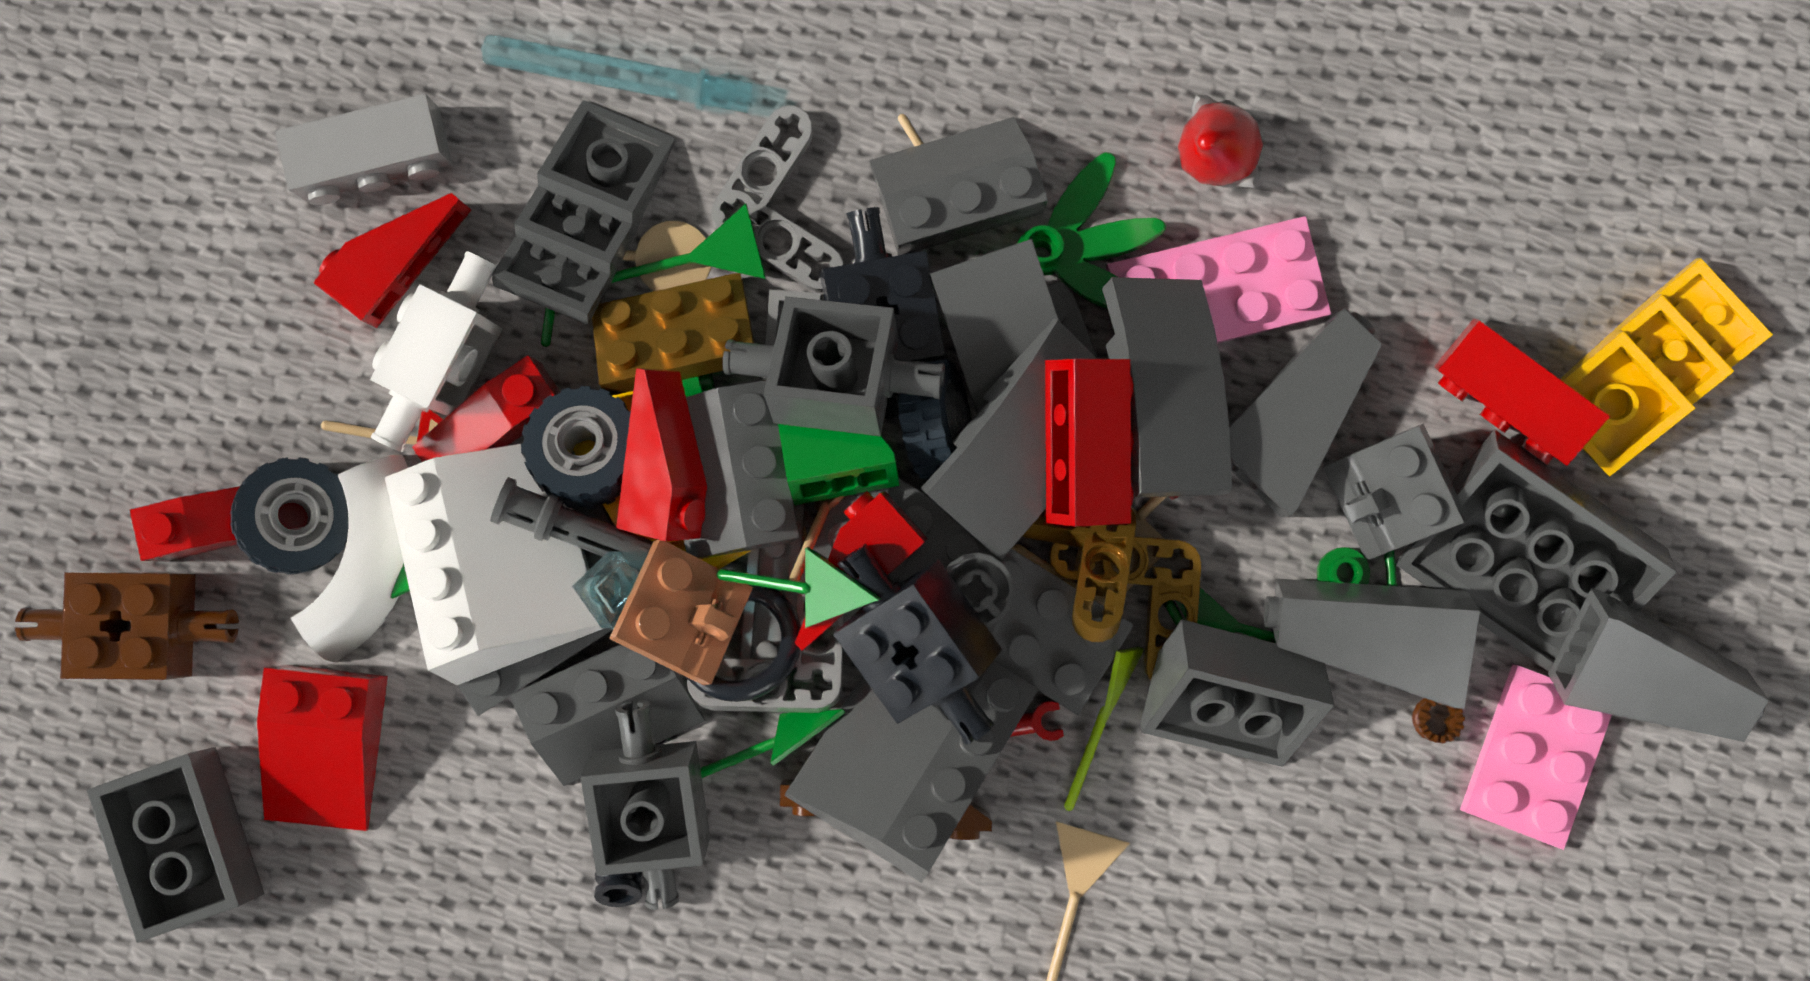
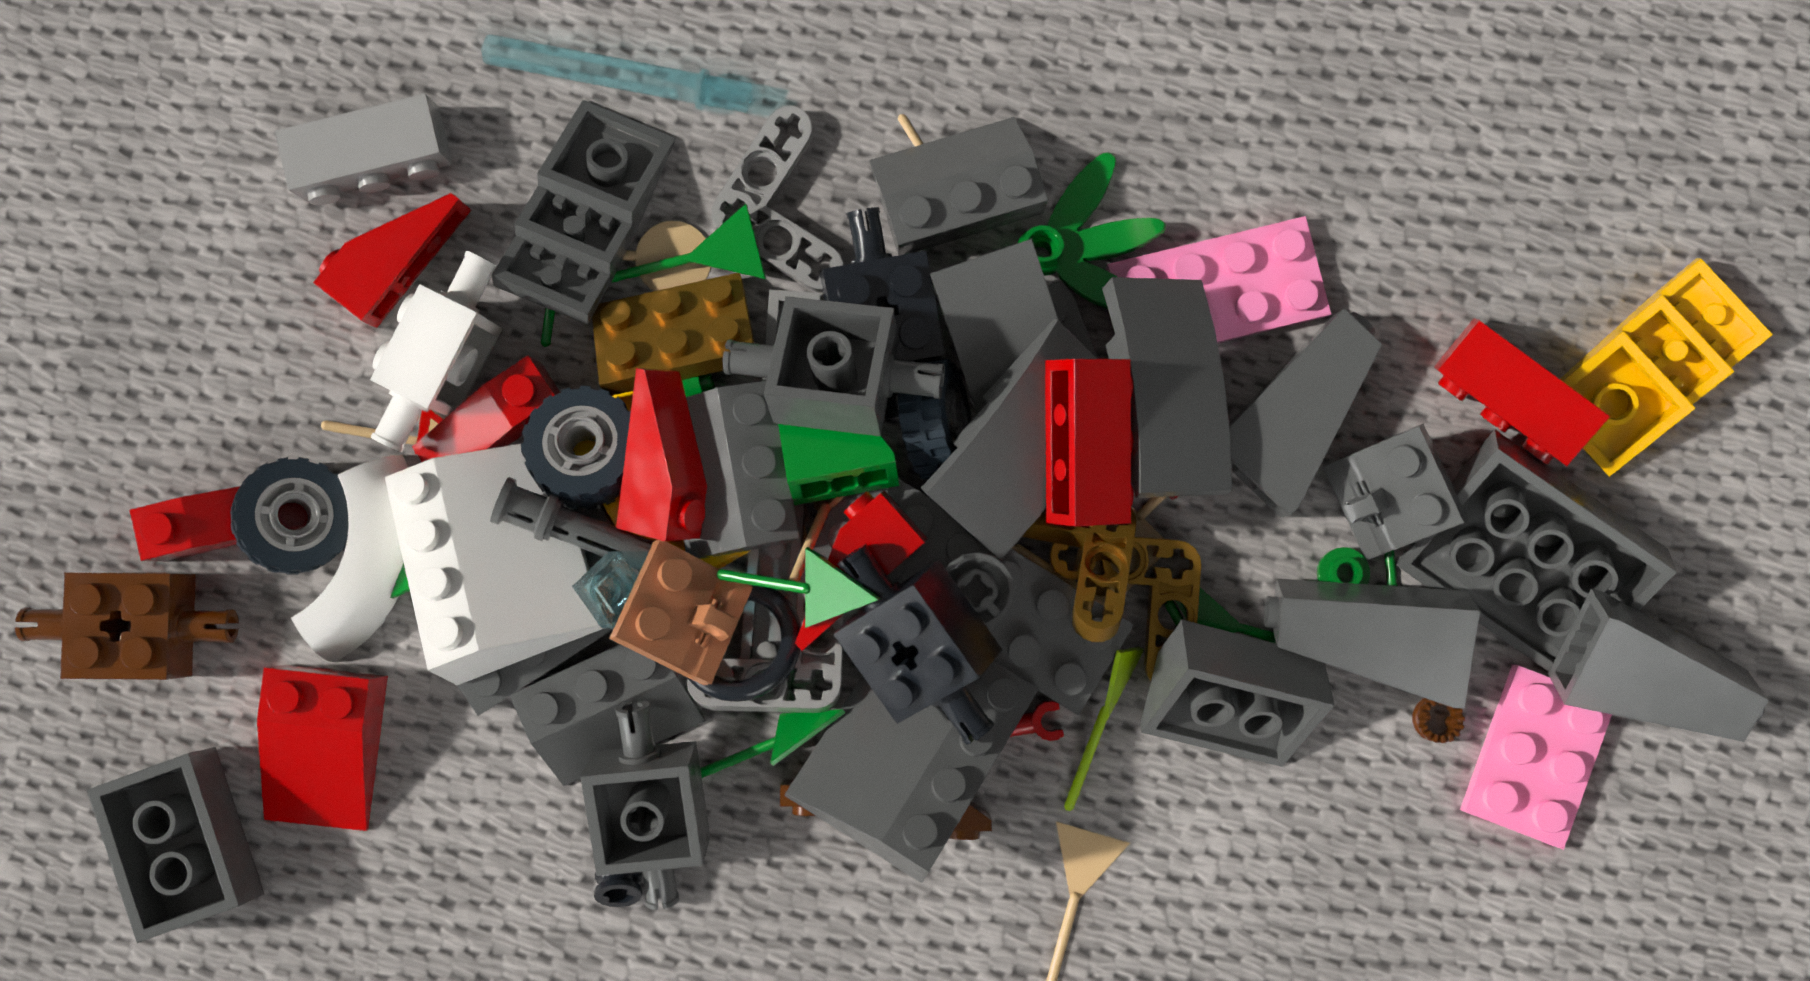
(1220, 144): red hat -> none

